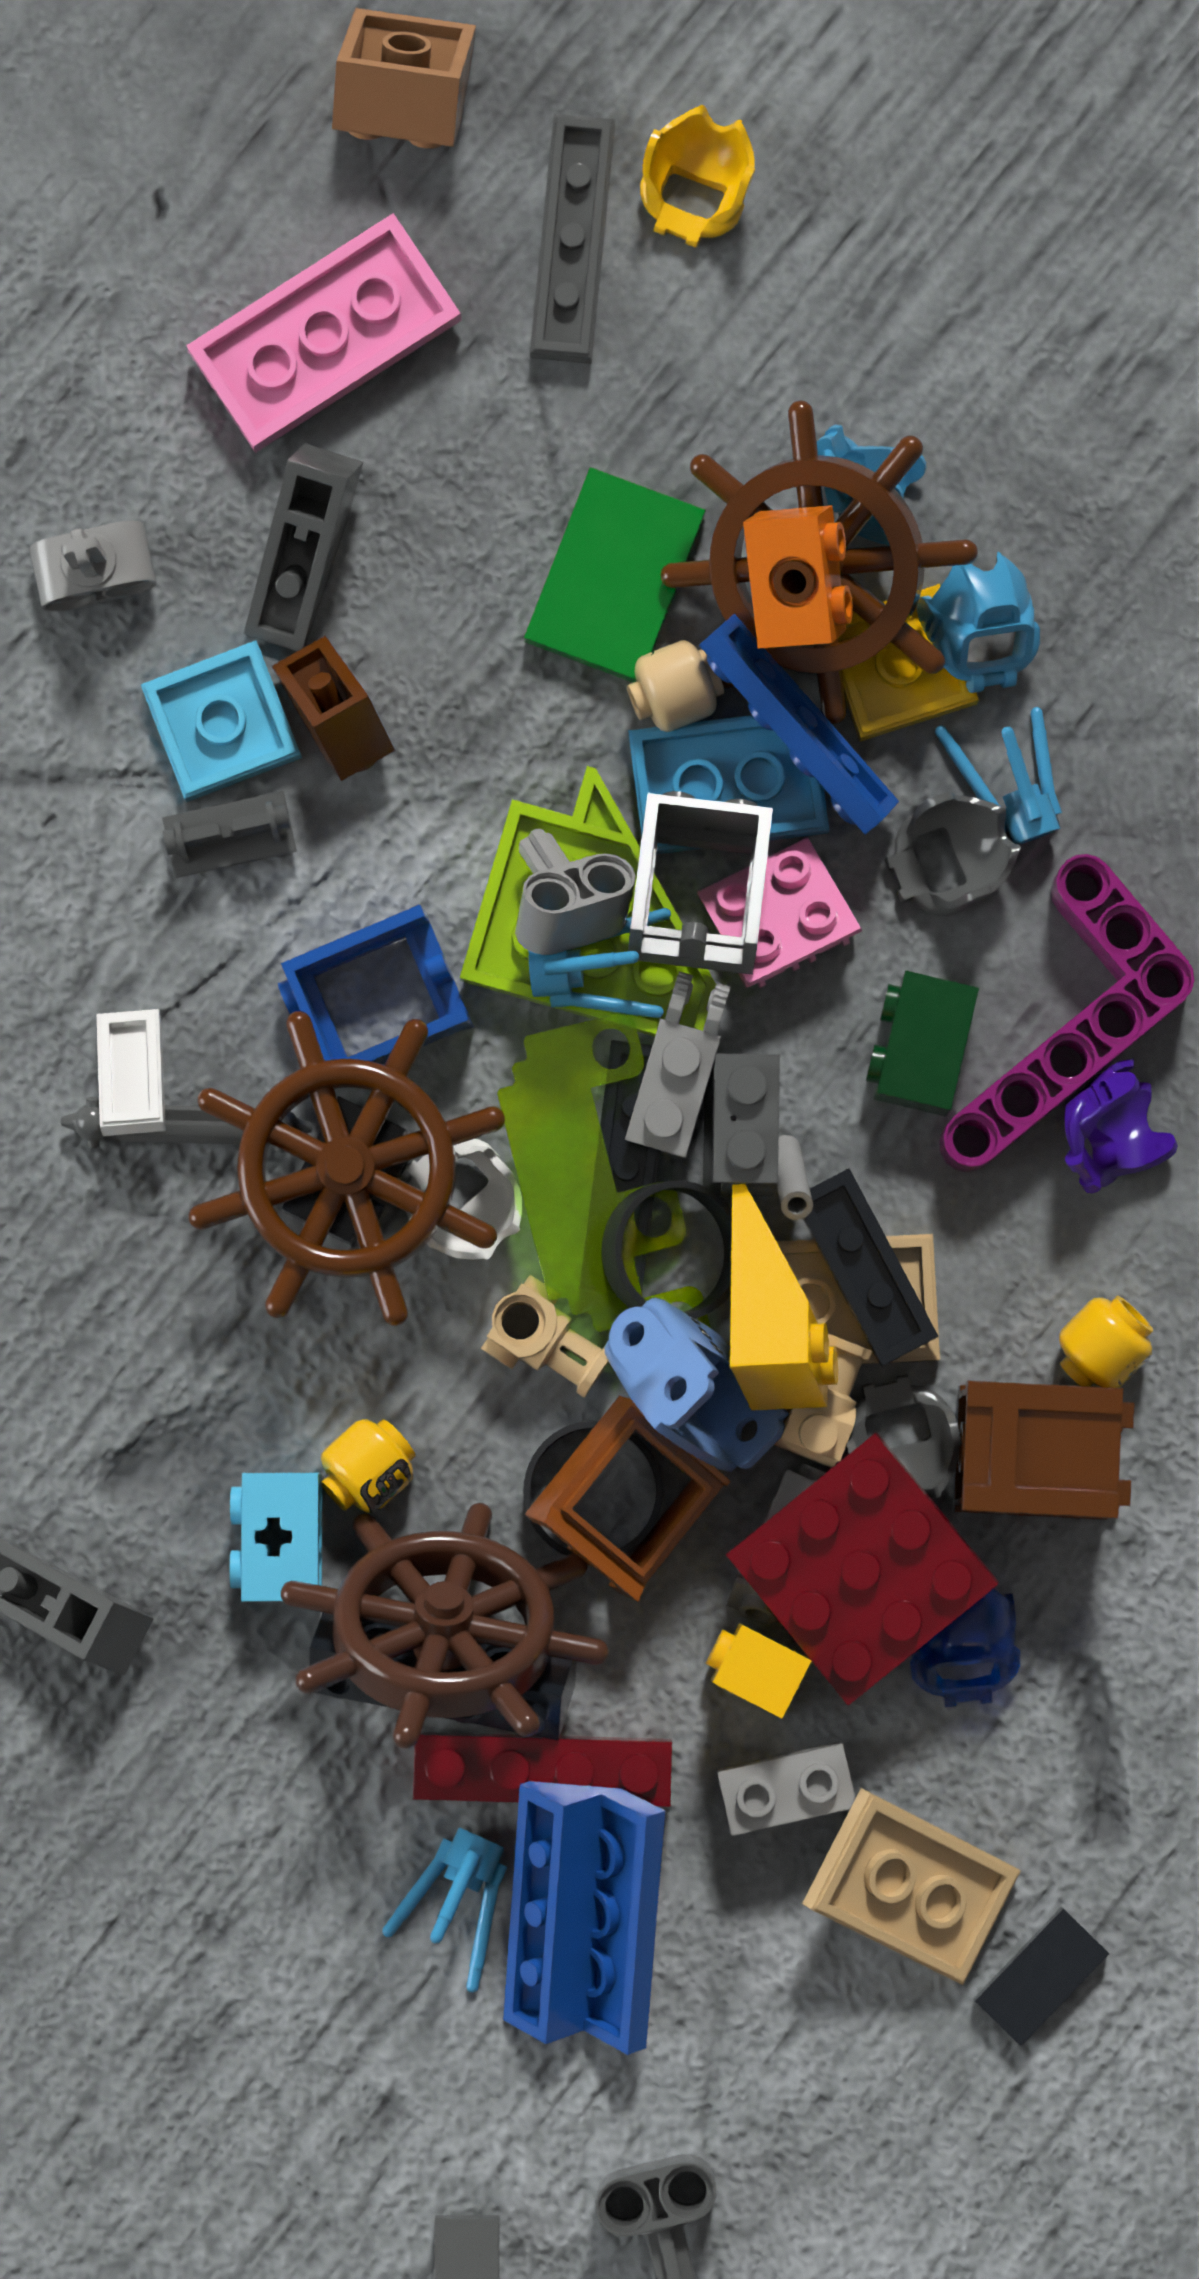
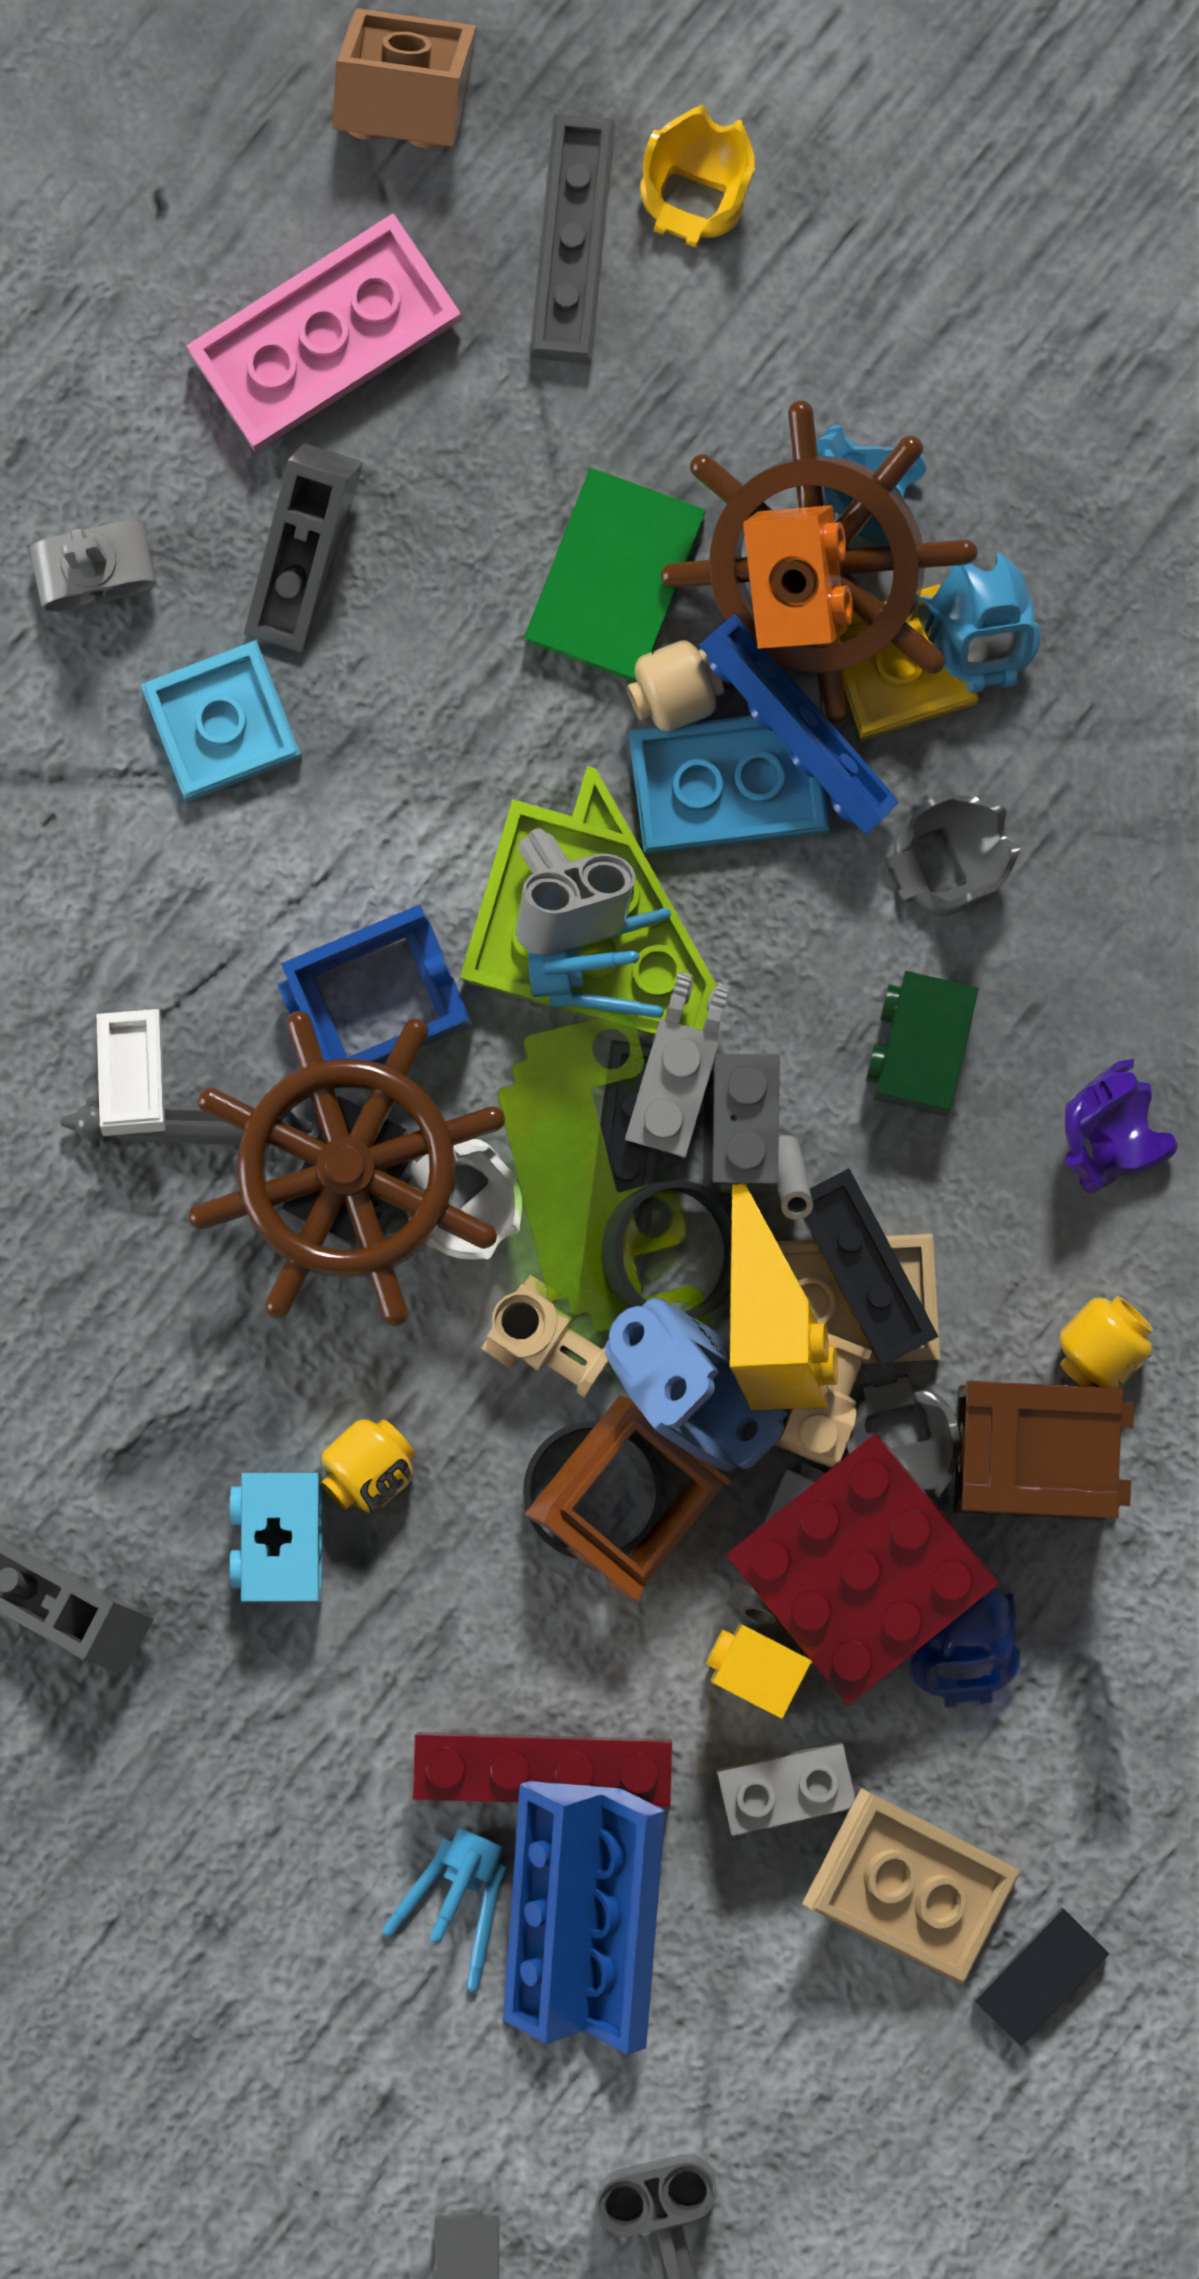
(228, 834): dark grey hinge -> none
(334, 708): reddish brown slope -> none
(442, 1648): reddish brown brick -> none
(704, 824): window -> none
(798, 912): bright pink hinge -> none
(1028, 810): dark azure plant -> none
(1083, 1031): magenta beam -> none

